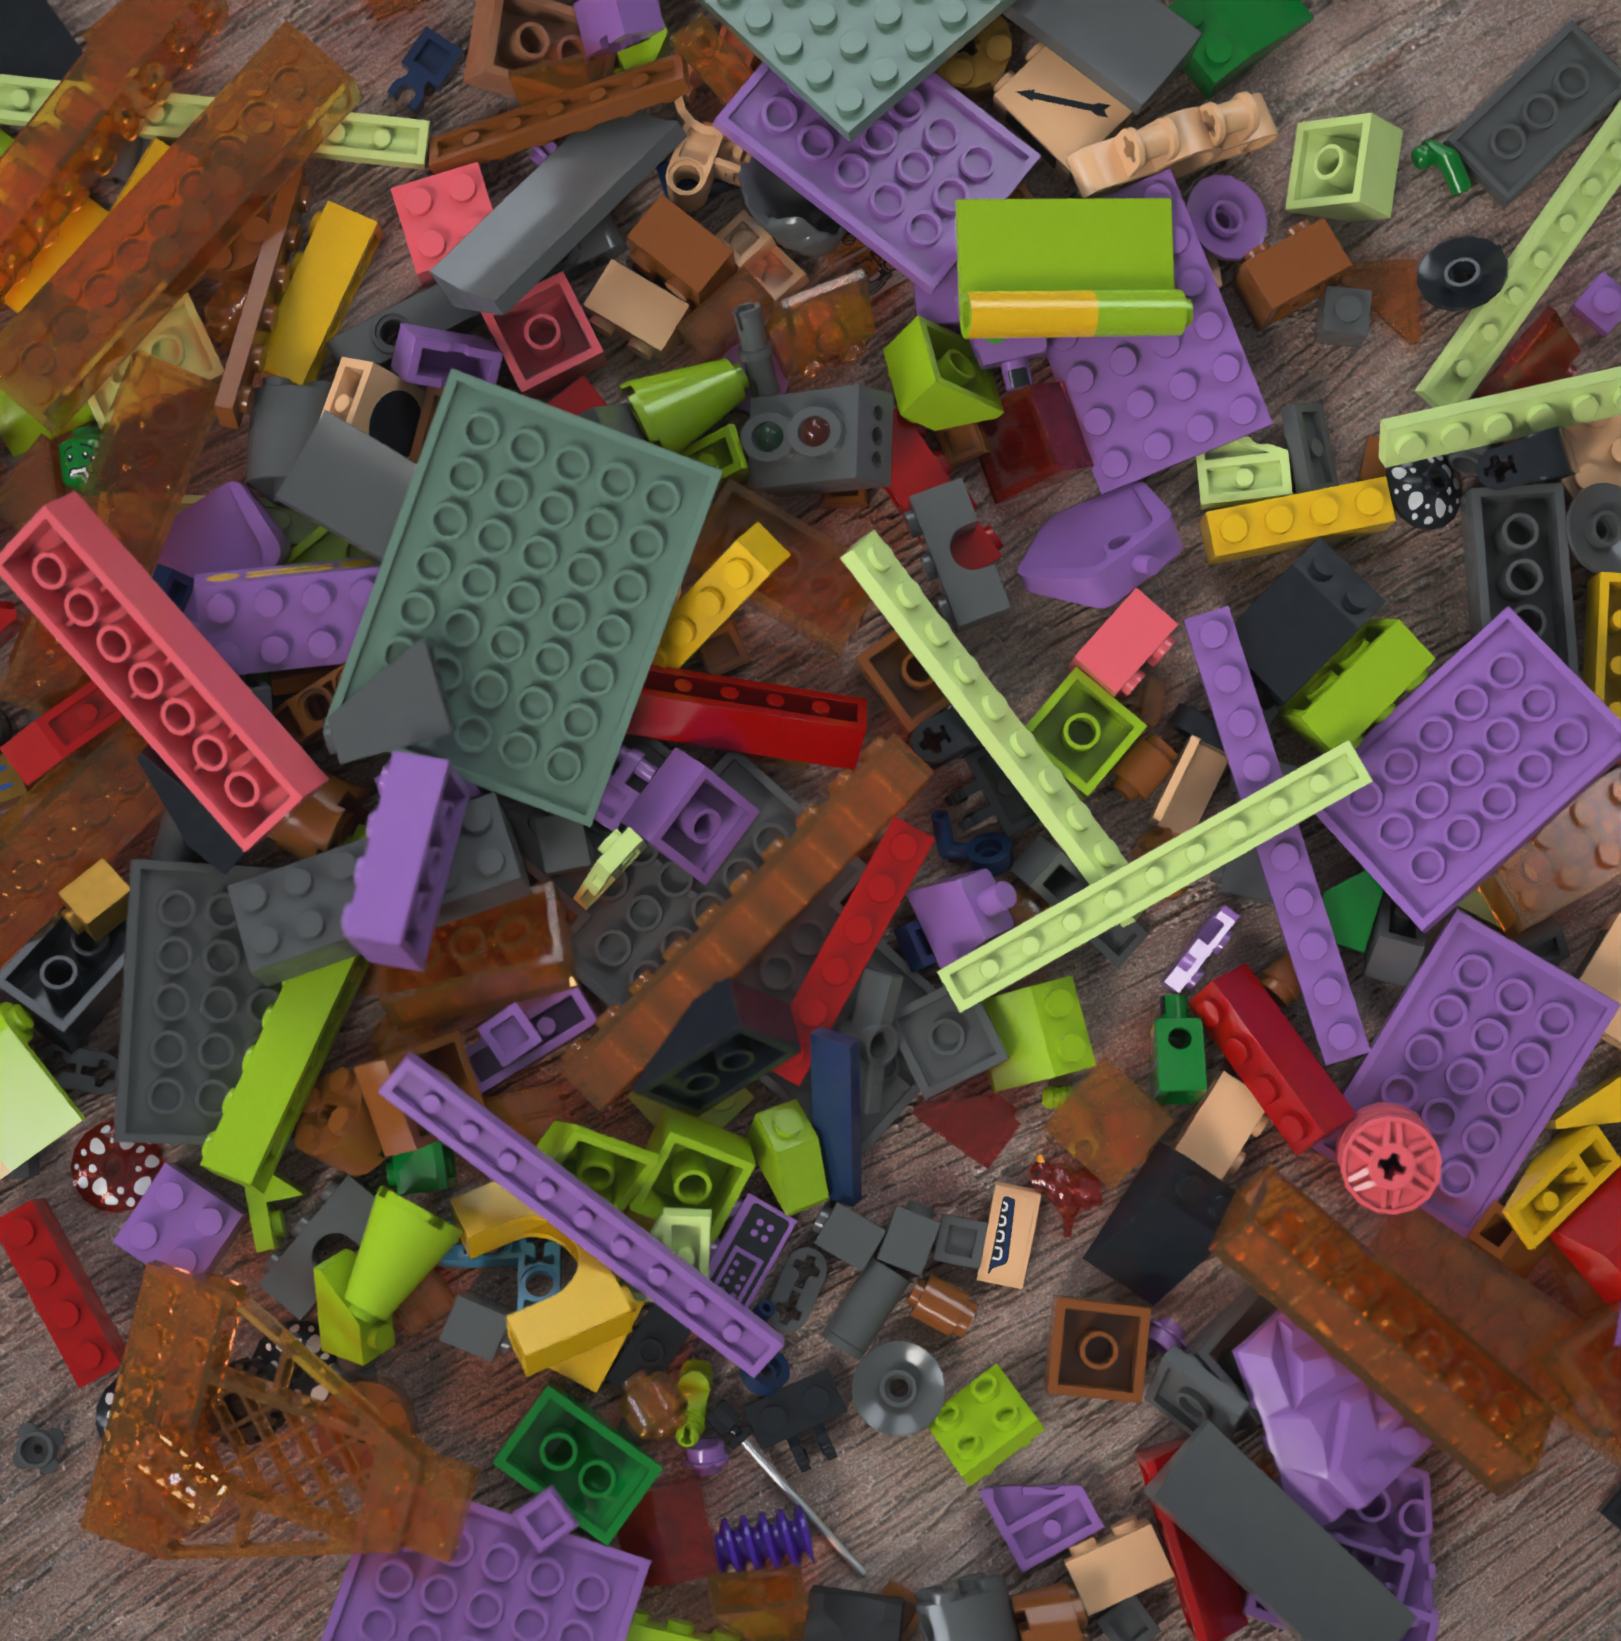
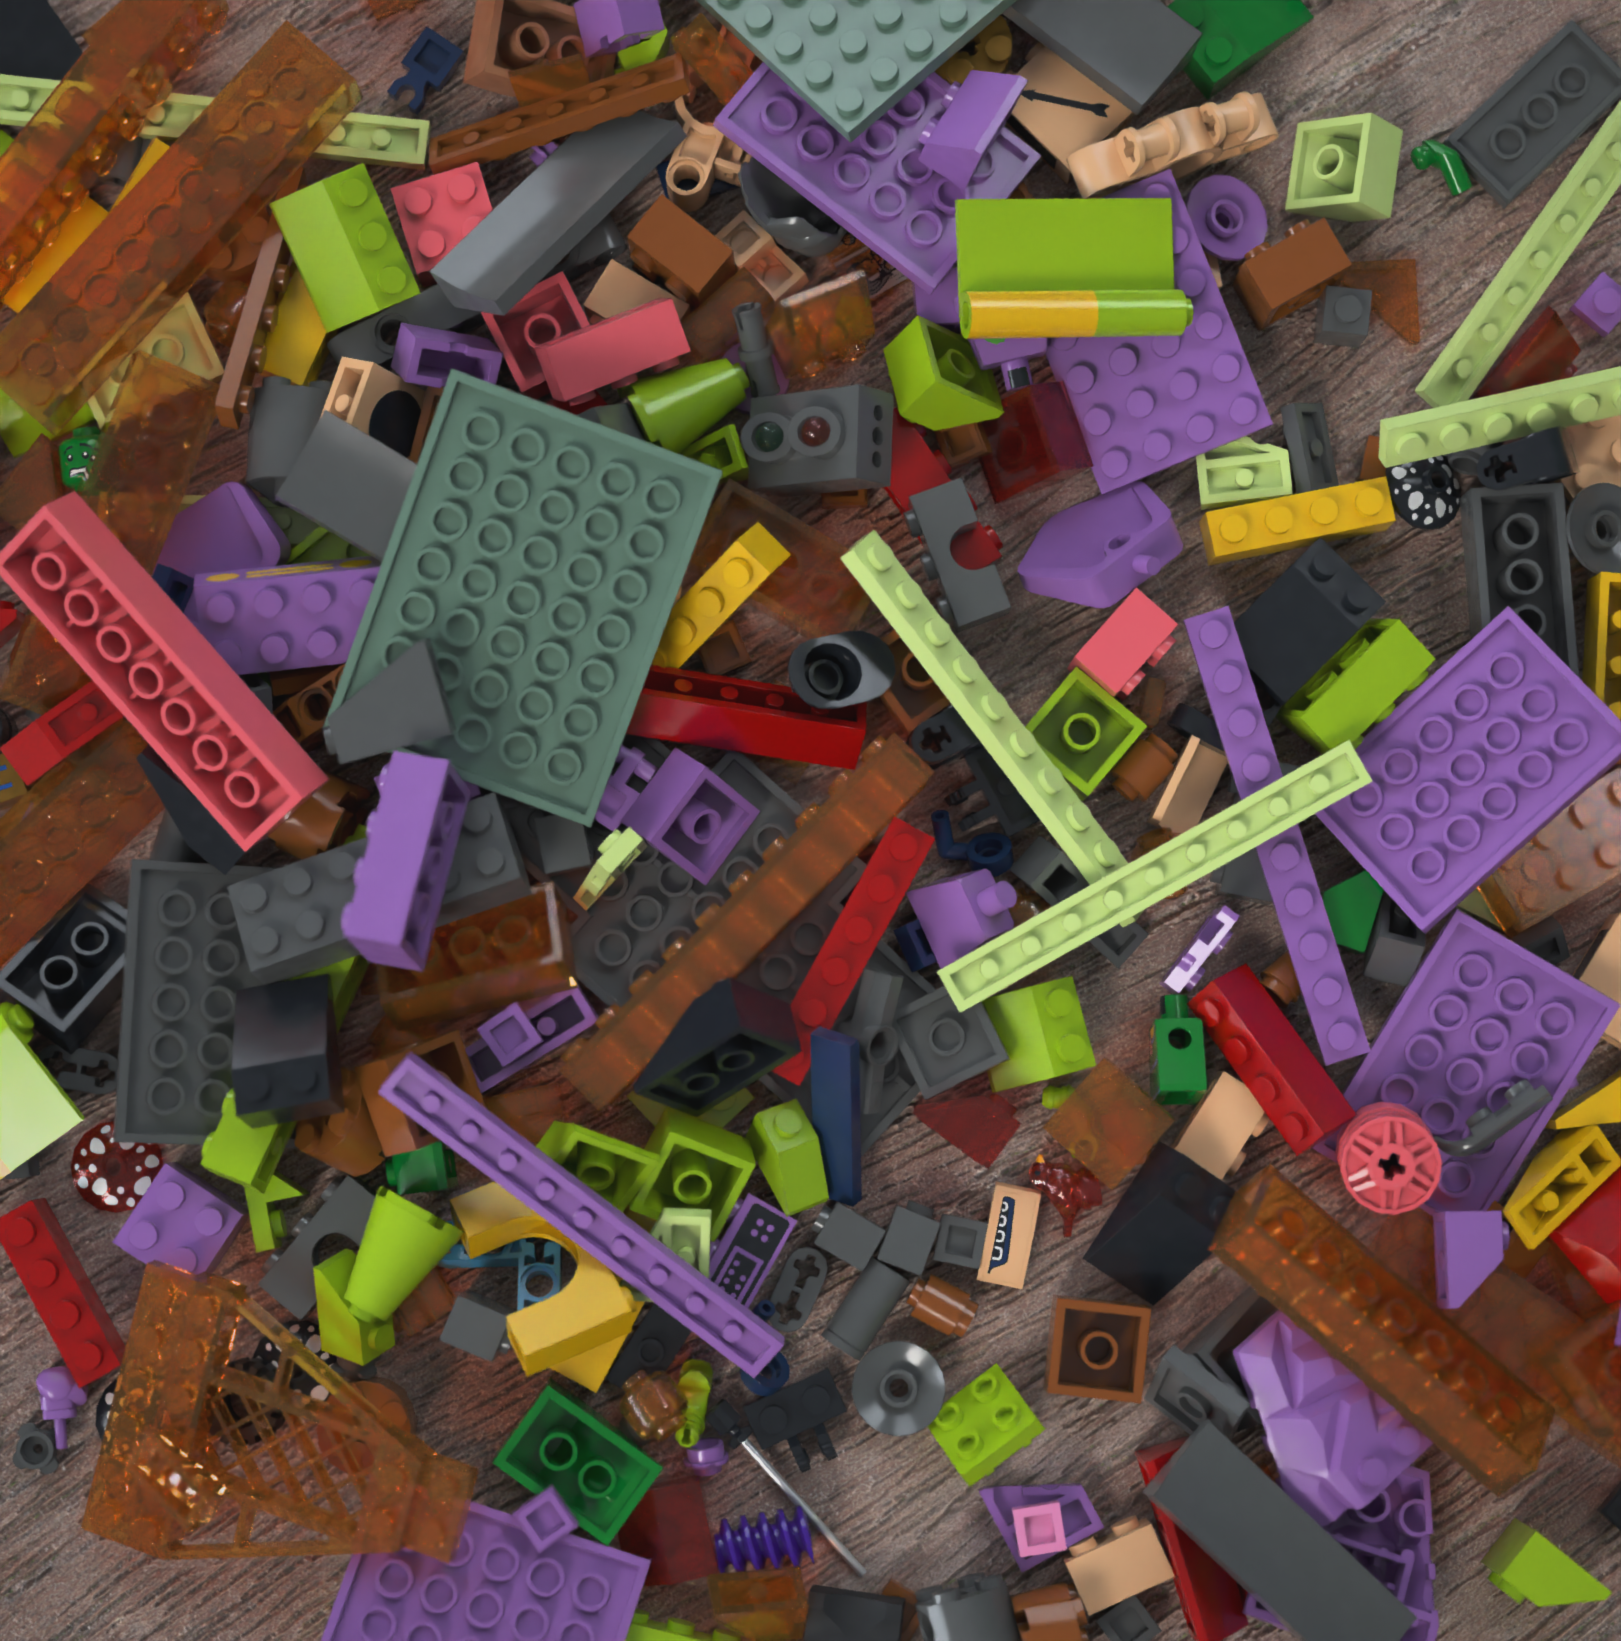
(59, 1399): none -> medium lavender piece
(96, 901): pearl gold brick -> none
(286, 1052): none -> black slope
(344, 247): none -> lime slope
(613, 351): none -> coral brick
(841, 669): none -> black piece
(970, 123): none -> medium lavender slope
(1039, 1528): none -> bright pink plate
(1165, 1334): medium lavender plate -> none
(1462, 273): black dish -> none
(1466, 1252): none -> medium lavender slope
(1490, 1126): none -> dark grey piece
(1535, 1569): none -> lime slope

